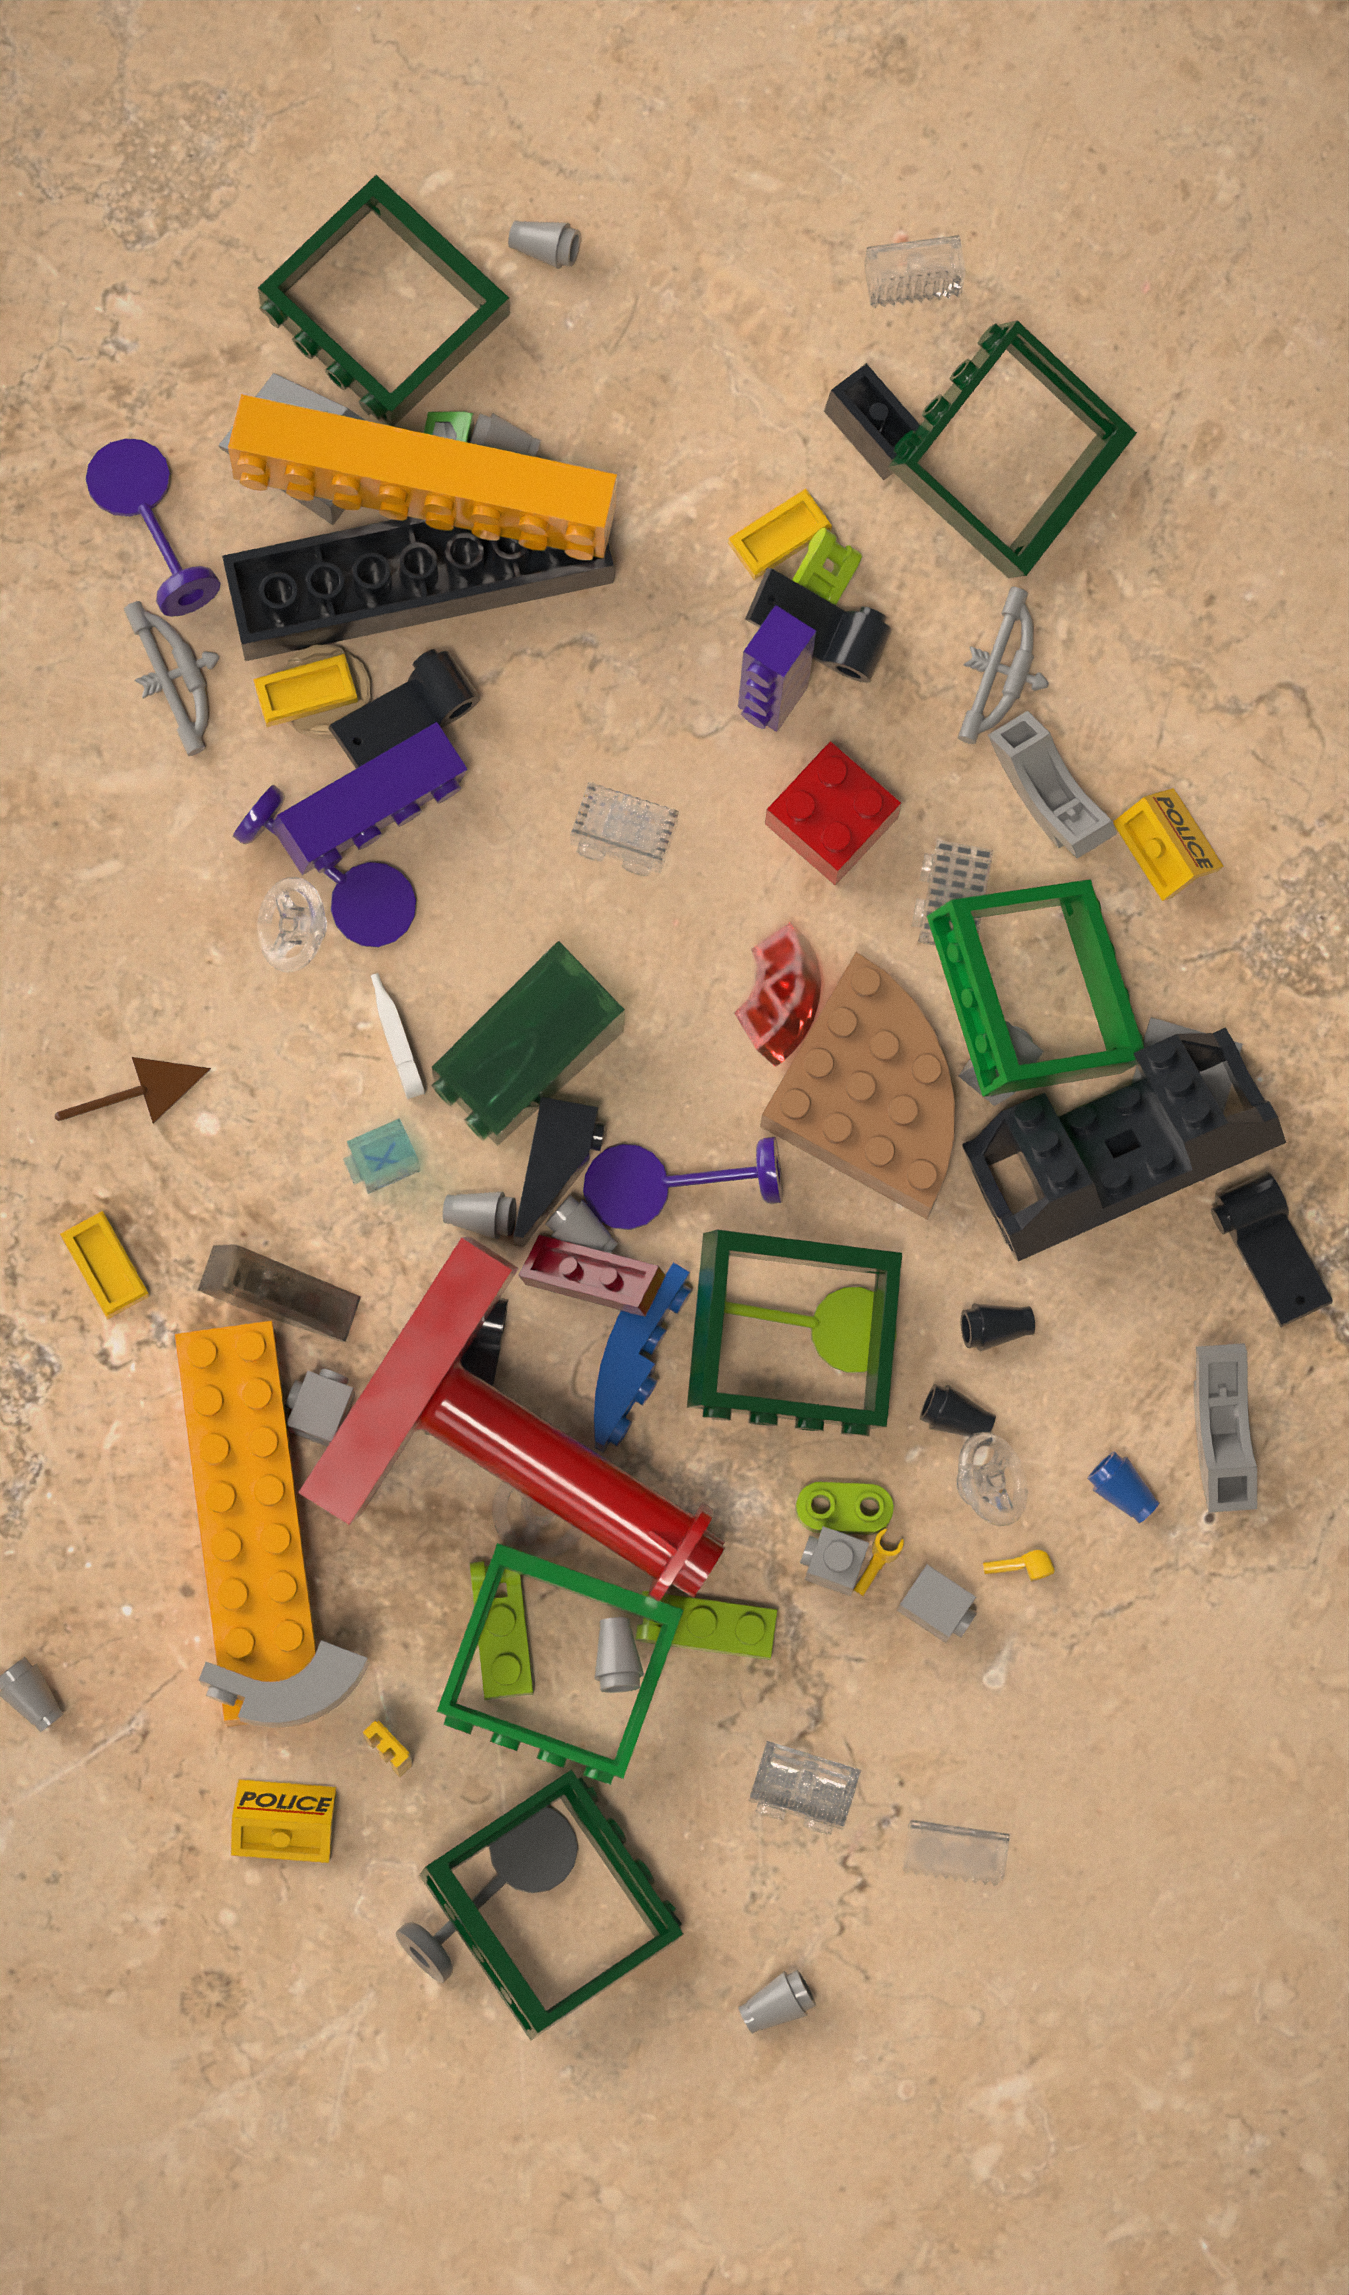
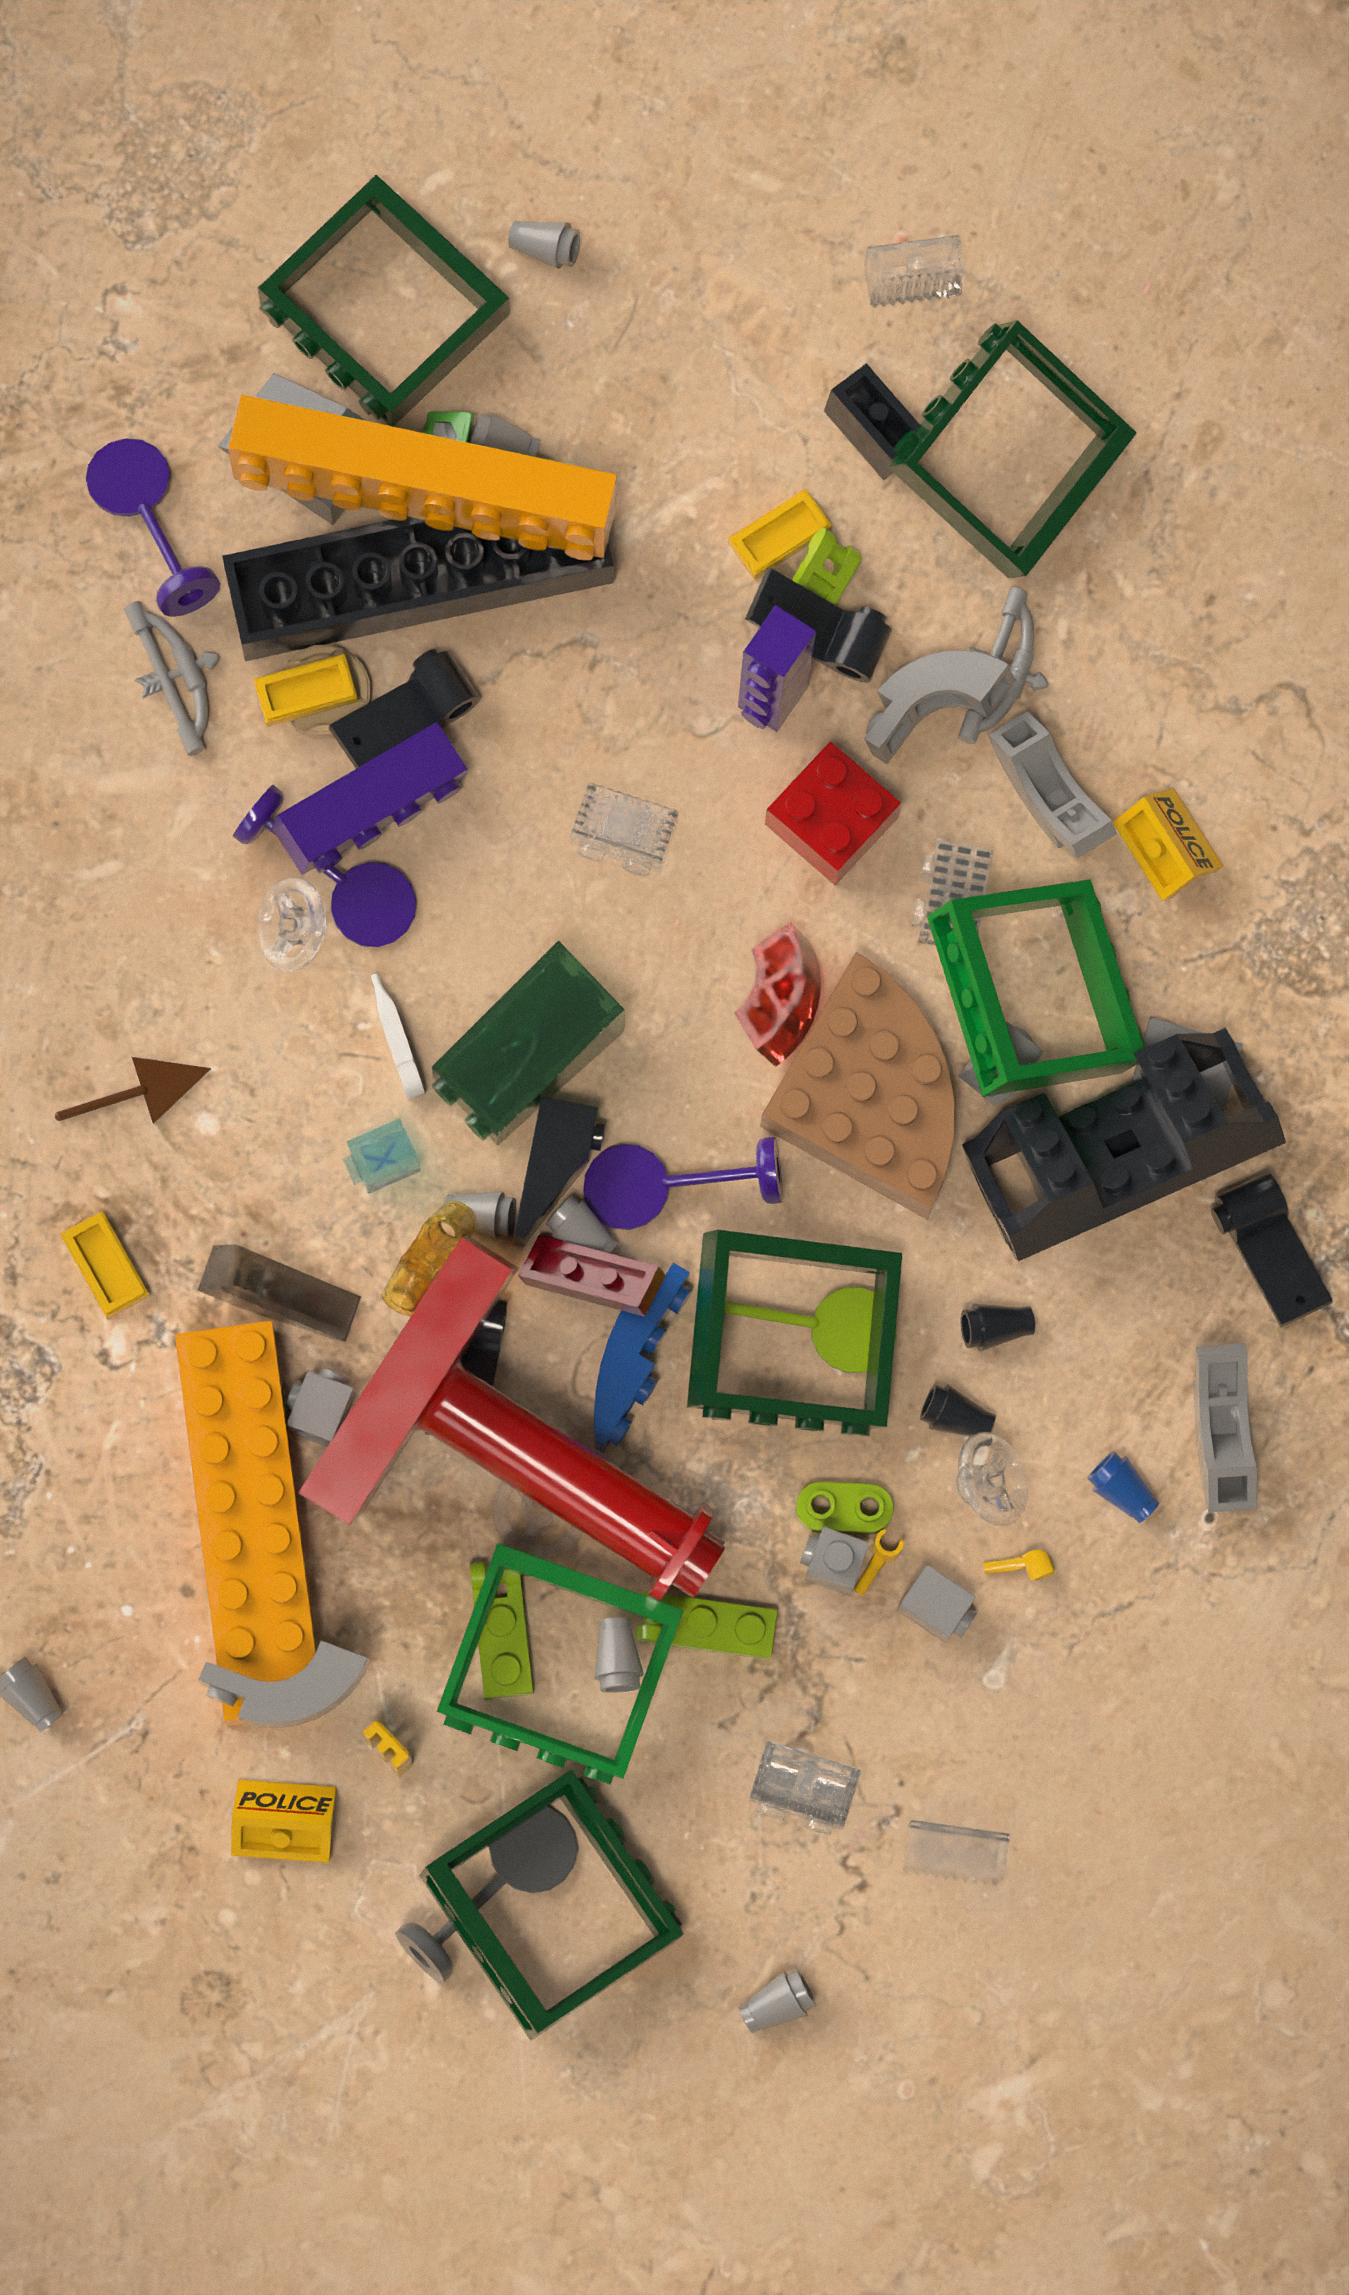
(427, 1256): none -> clear yellow piece
(932, 684): none -> light grey arch

